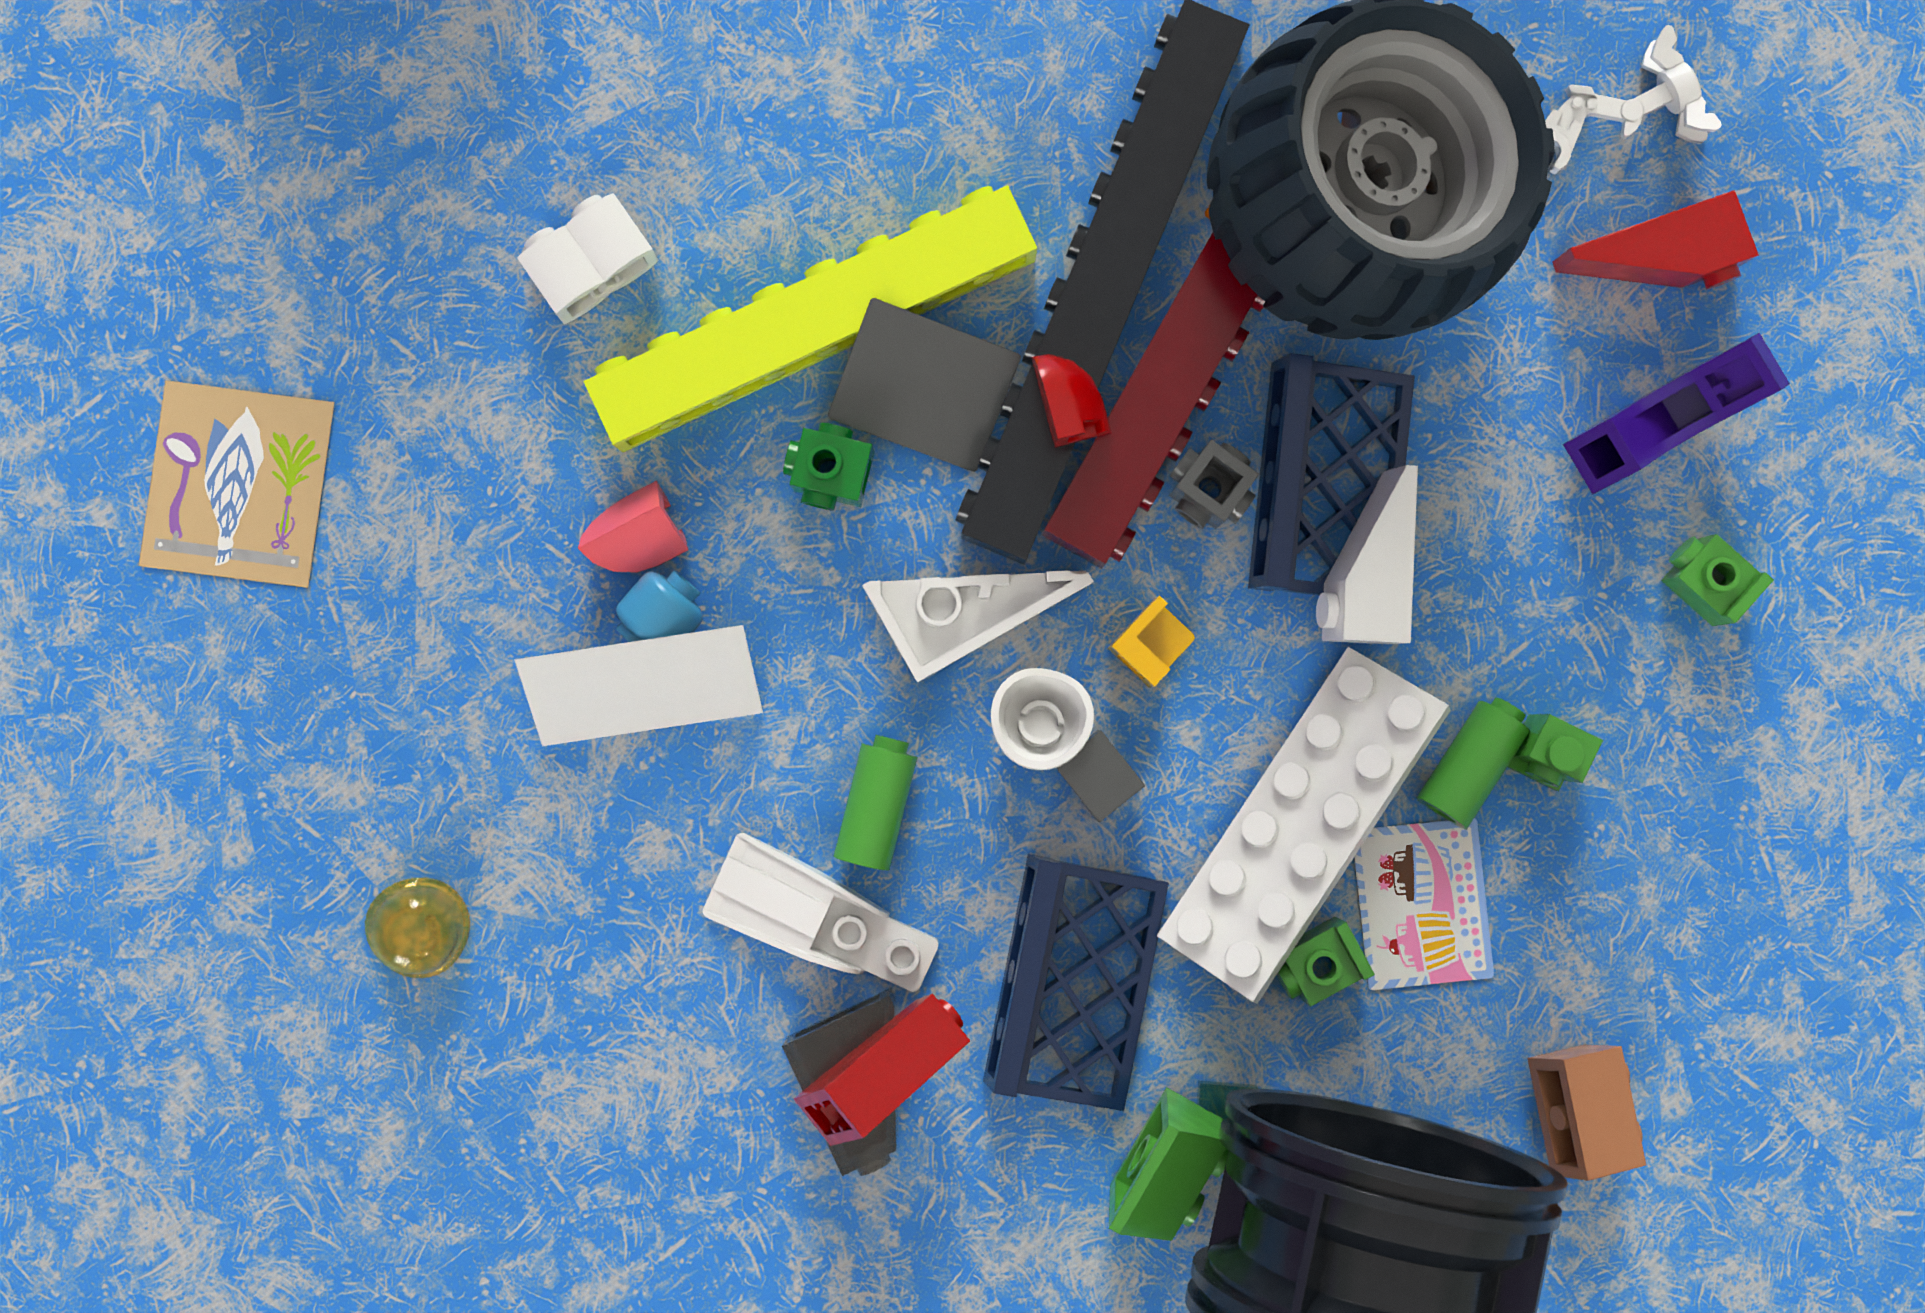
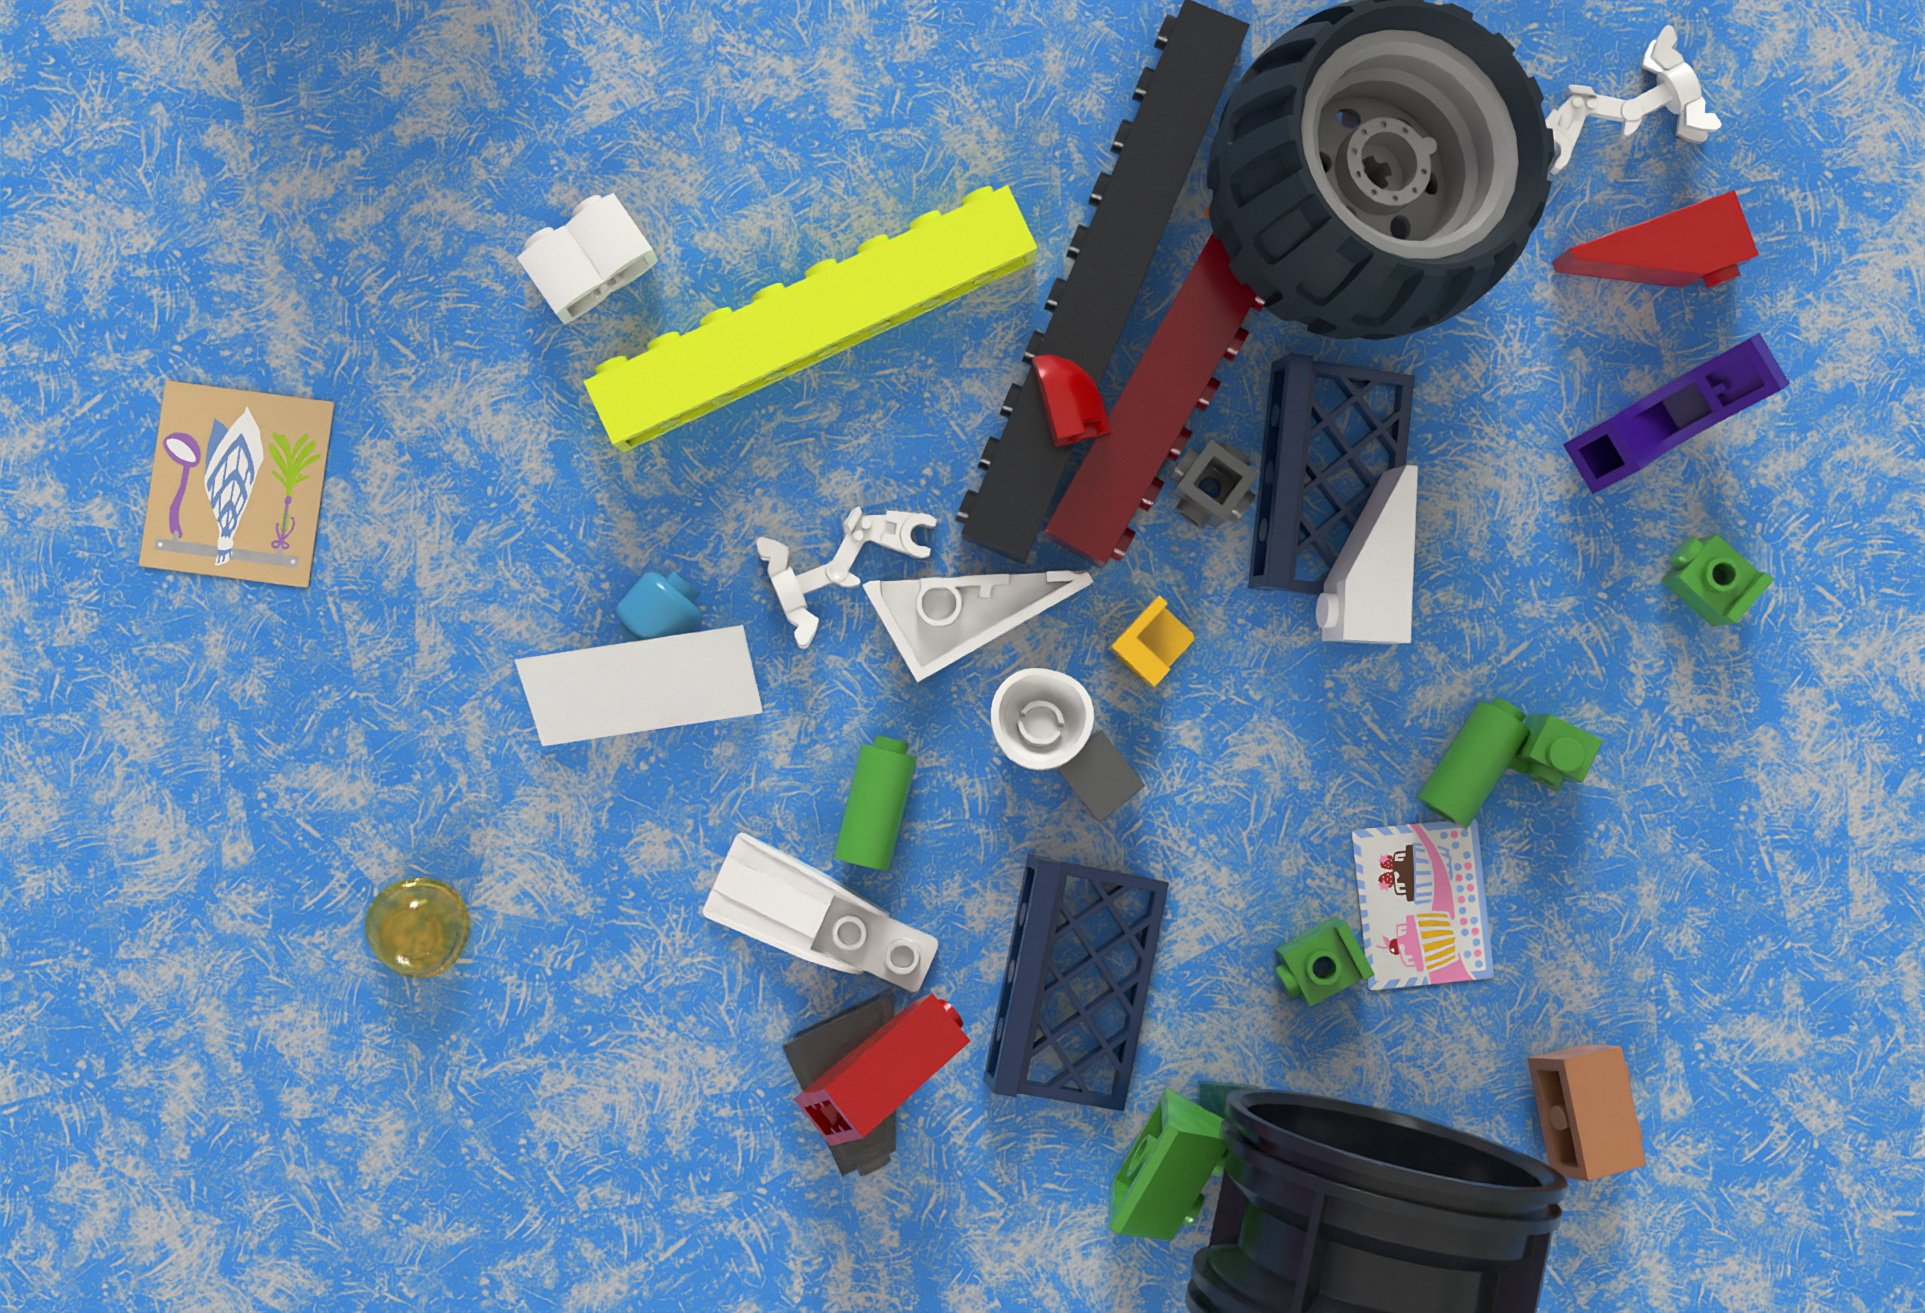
(634, 533): coral brick -> none
(846, 480): green brick -> none
(886, 530): none -> white piece
(923, 385): dark grey sticker -> none
(1303, 824): white plate -> none

